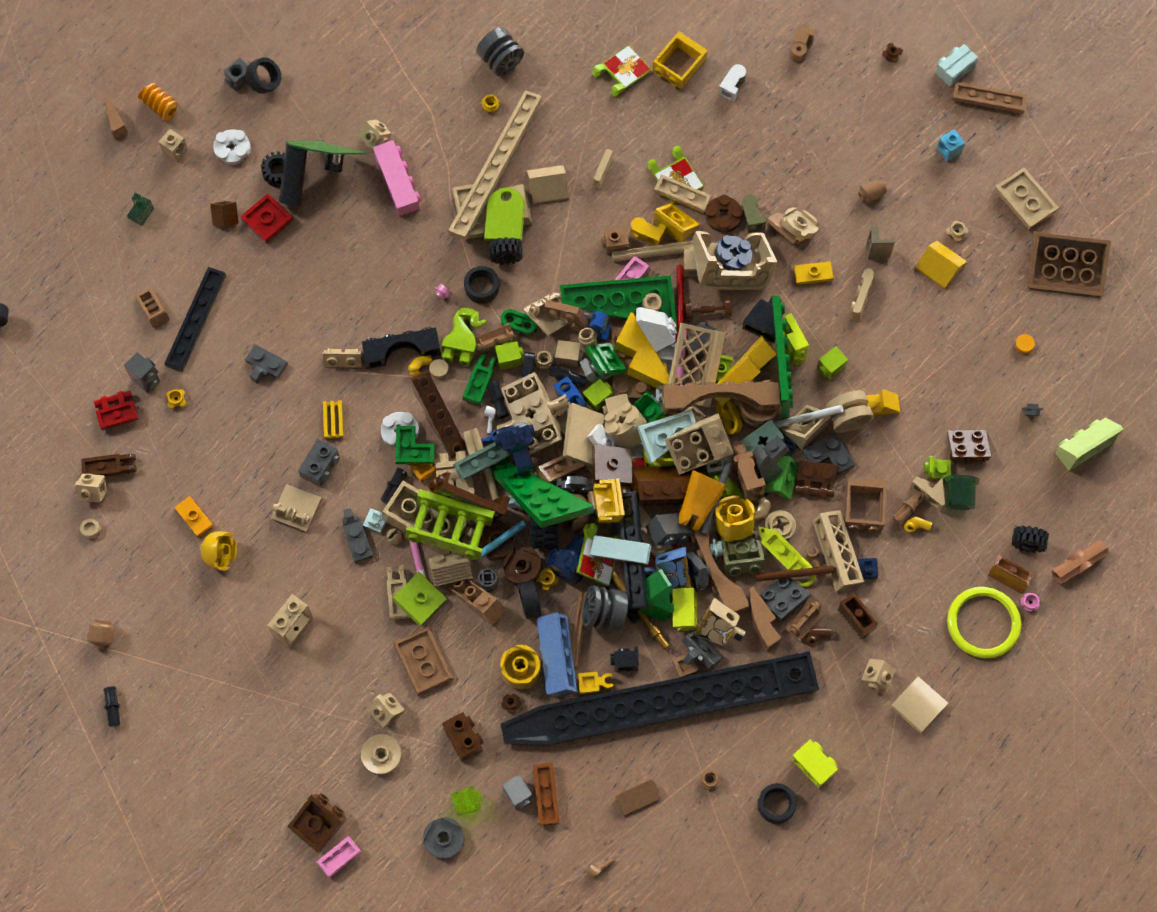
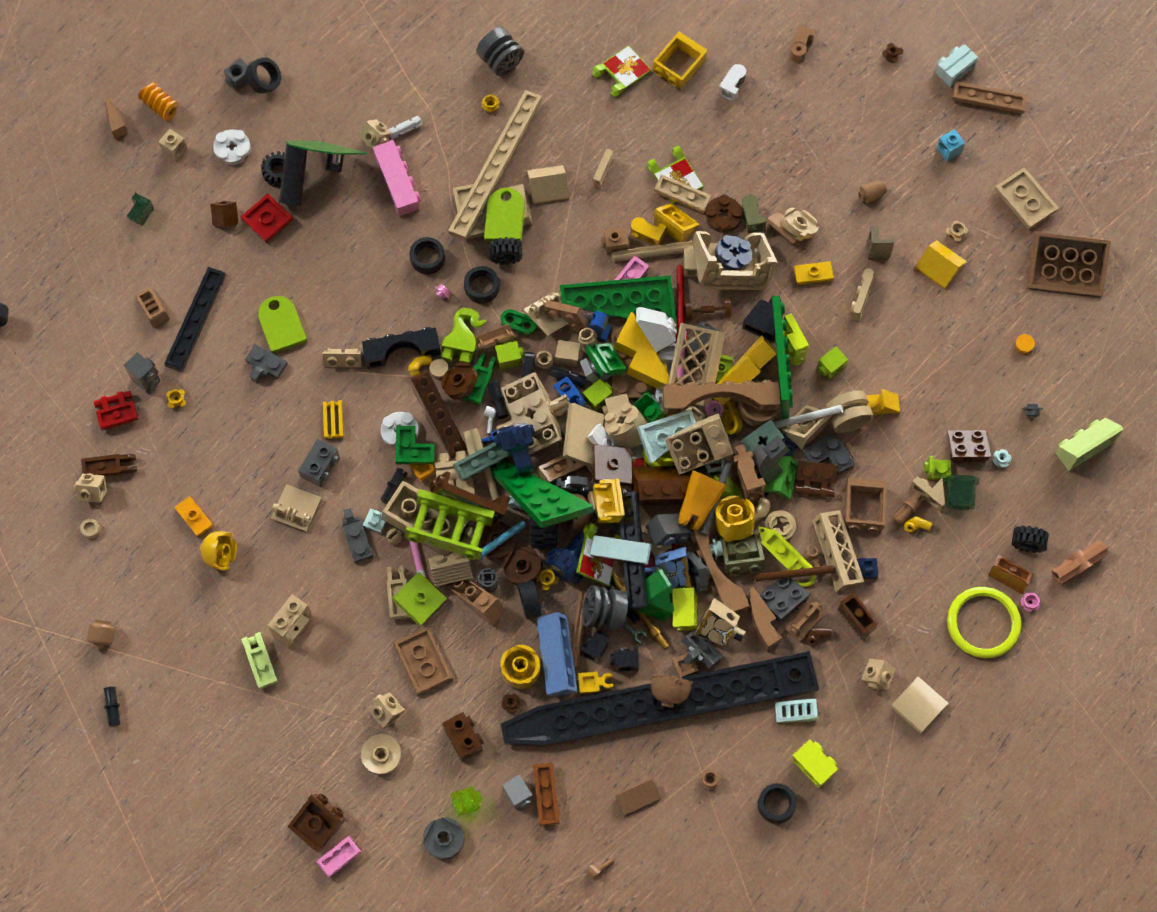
(259, 661): none -> yellowish green plate
(282, 325): none -> lime tile
(405, 127): none -> white axle
(423, 243): none -> black tyre
(464, 388): none -> reddish brown plate
(595, 646): none -> black brick
(635, 633): none -> sand green hand
(652, 301): tan tile -> none
(670, 689): none -> medium nougat cylinder
(714, 404): none -> bright pink plate
(796, 718): none -> light aqua slope
(1001, 463): none -> light aqua plate

